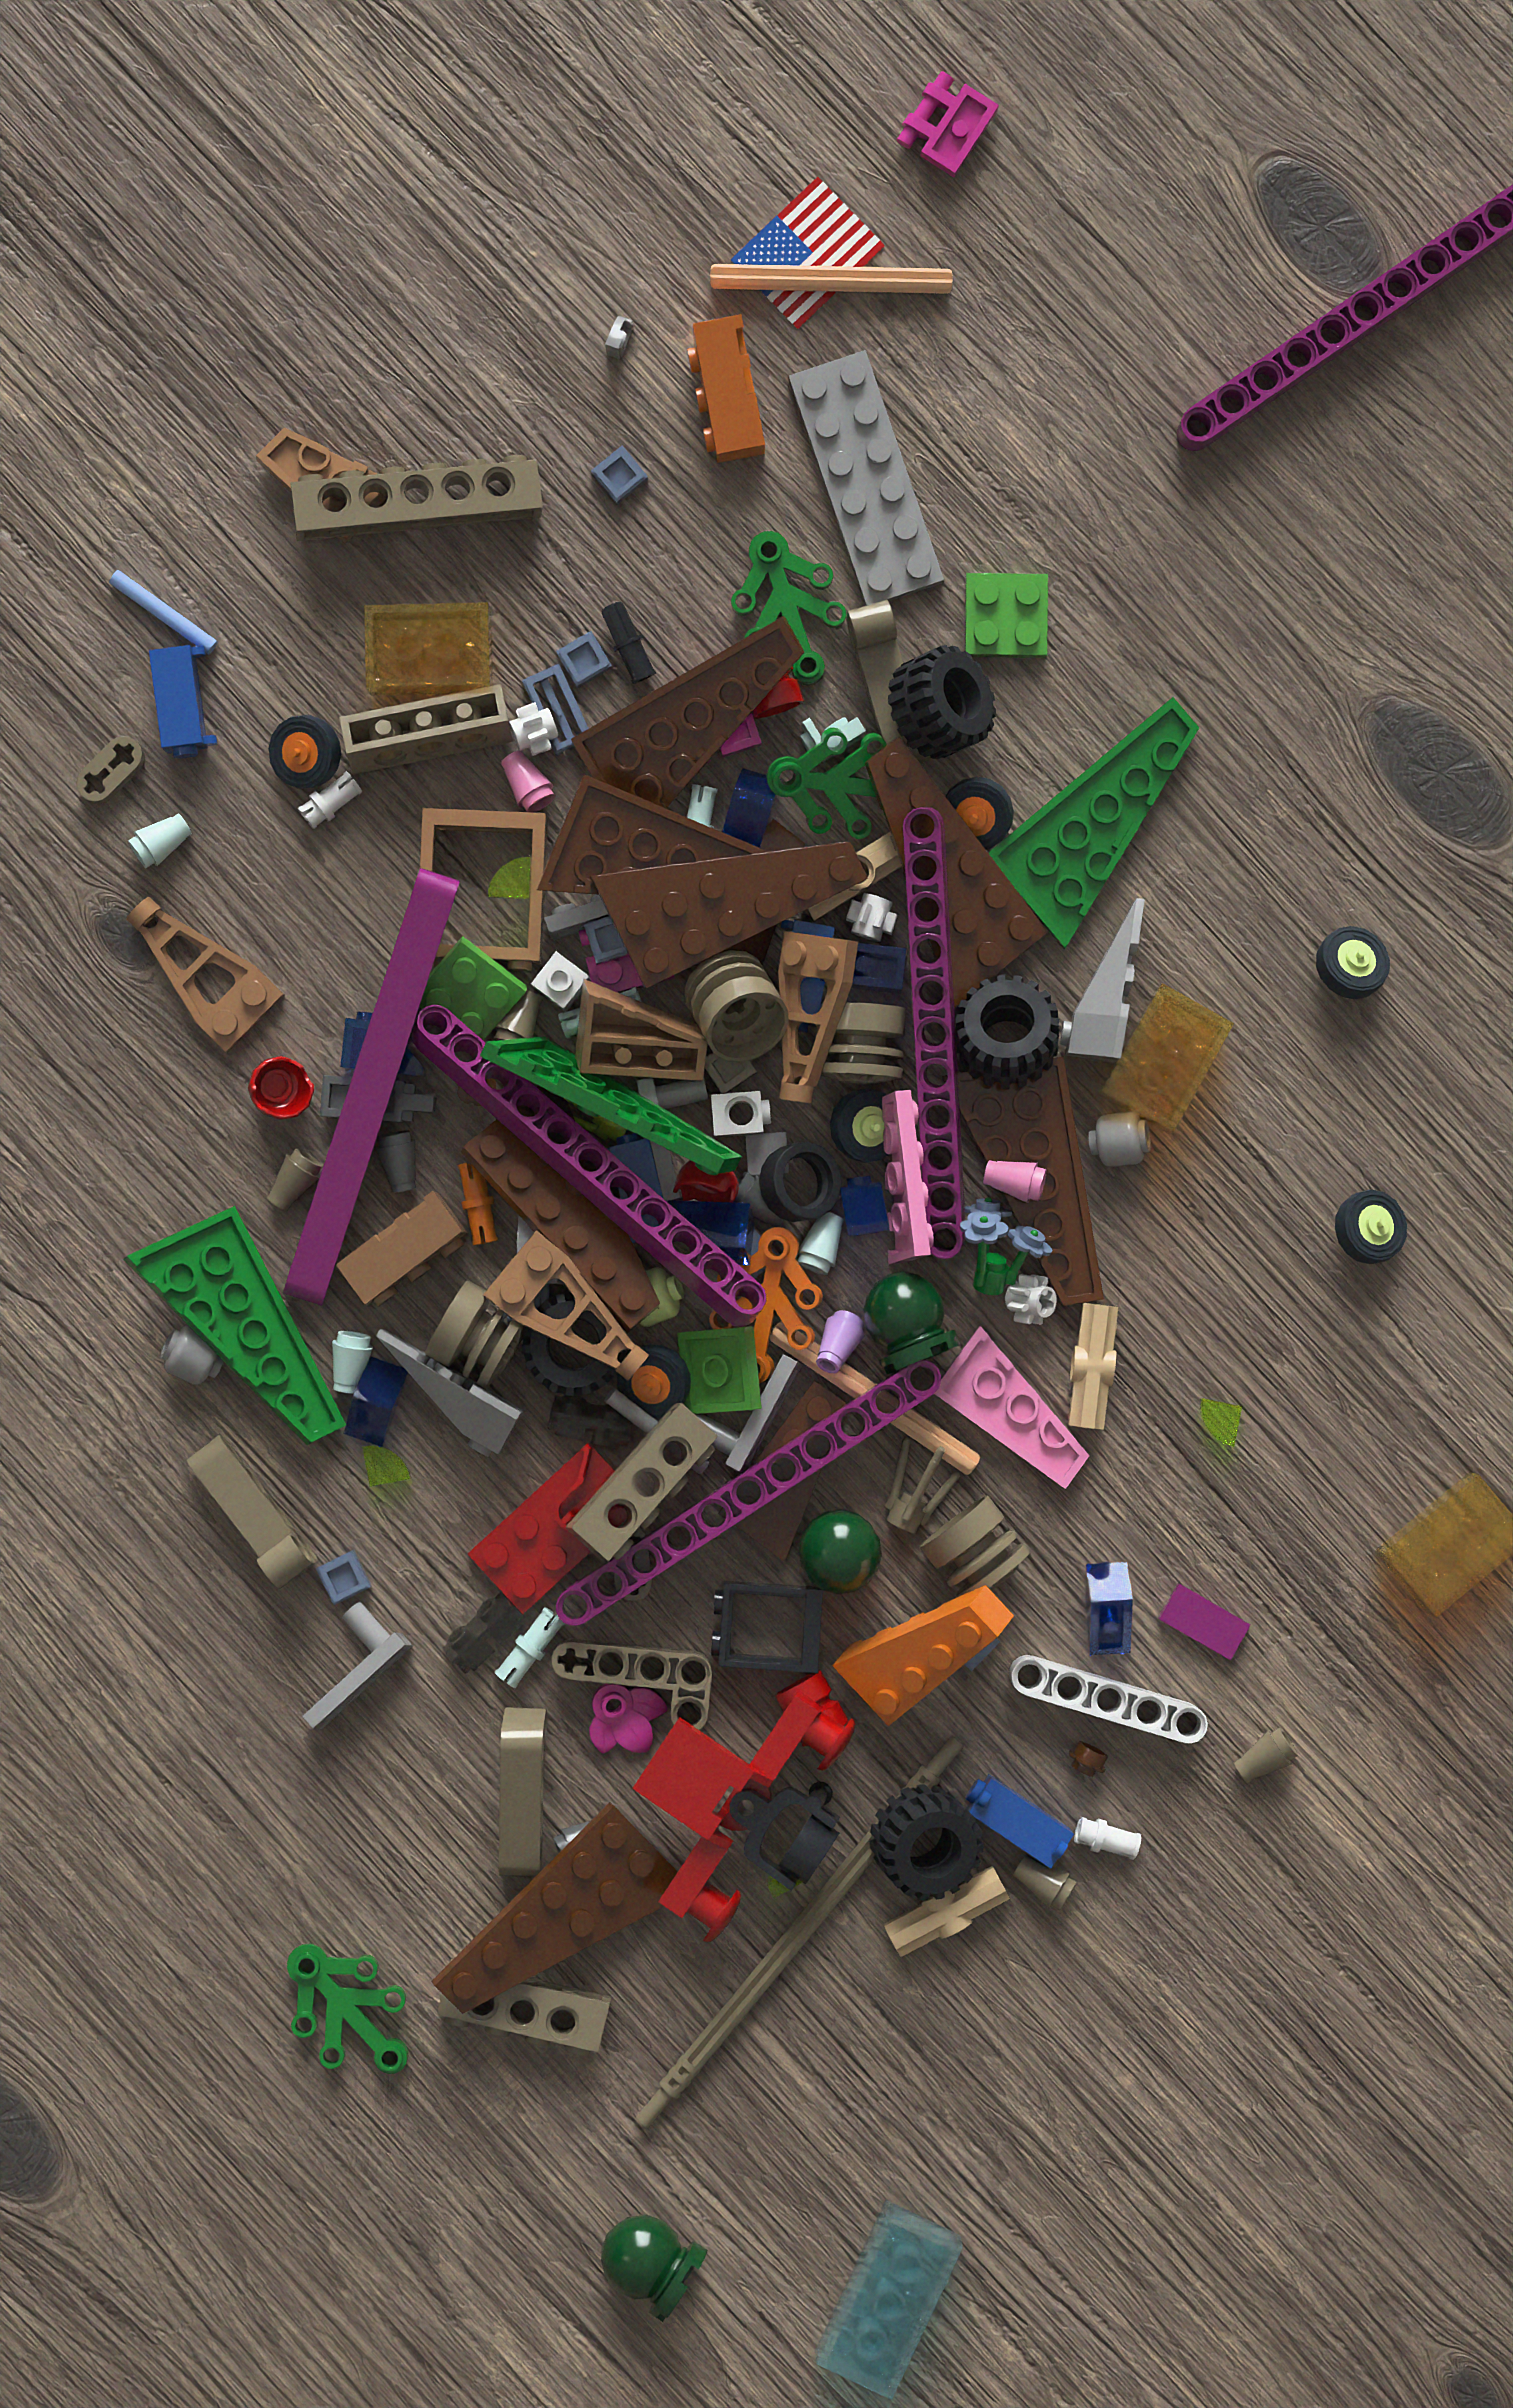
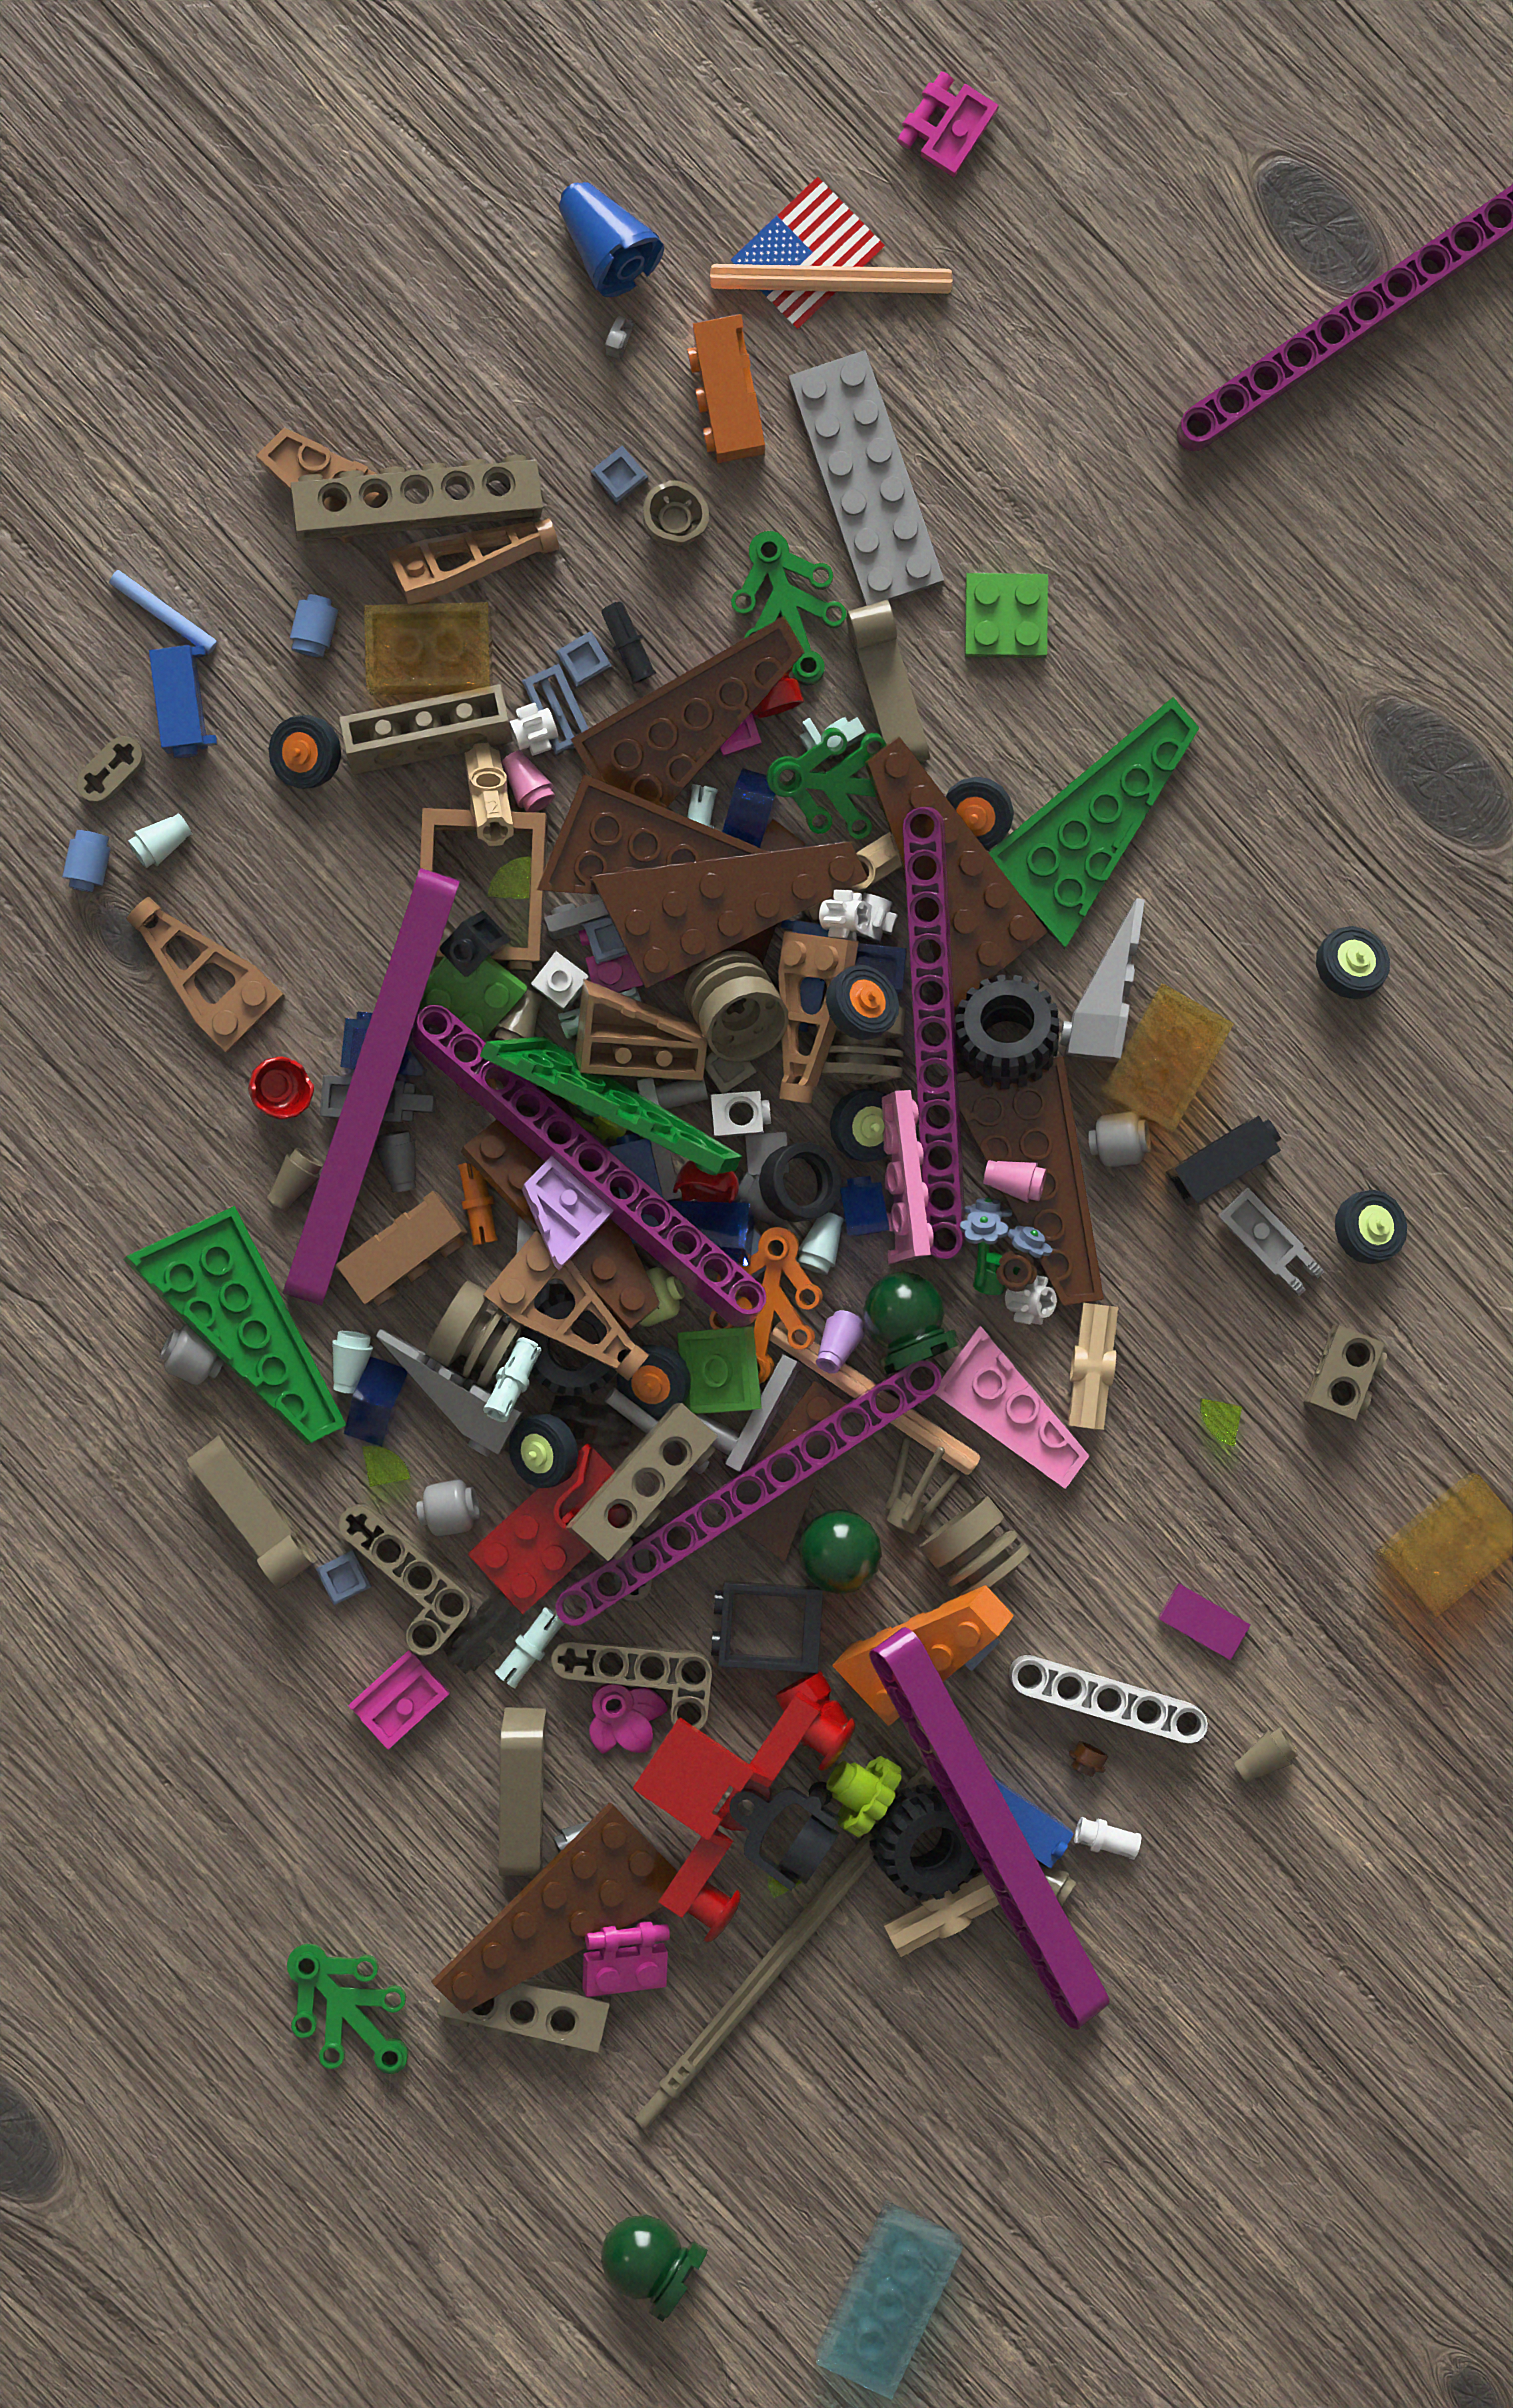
(86, 860): none -> medium blue brick
(313, 626): none -> medium blue brick
(324, 804): white pin -> none
(384, 1654): light grey piece -> none
(399, 1699): none -> dark pink plate
(400, 1572): none -> dark tan beam
(422, 579): none -> medium nougat plate
(448, 1508): none -> light grey head
(474, 943): none -> black bracket
(488, 794): none -> tan piece
(512, 1379): none -> light aqua pin
(543, 1451): none -> black wheel
(563, 1210): none -> lavender wing
(608, 239): none -> blue cone
(628, 1968): none -> dark pink plate
(675, 519): none -> dark tan helmet
(845, 915): none -> white gear
(862, 1002): none -> black wheel
(863, 1792): none -> lime plant
(942, 702): black tyre -> none
(989, 1827): none -> magenta beam
(1005, 1270): none -> reddish brown plate
(1108, 1608): clear blue slope -> none
(1225, 1160): none -> black window
(1267, 1238): none -> light grey hinge
(1335, 1368): none -> dark tan brick

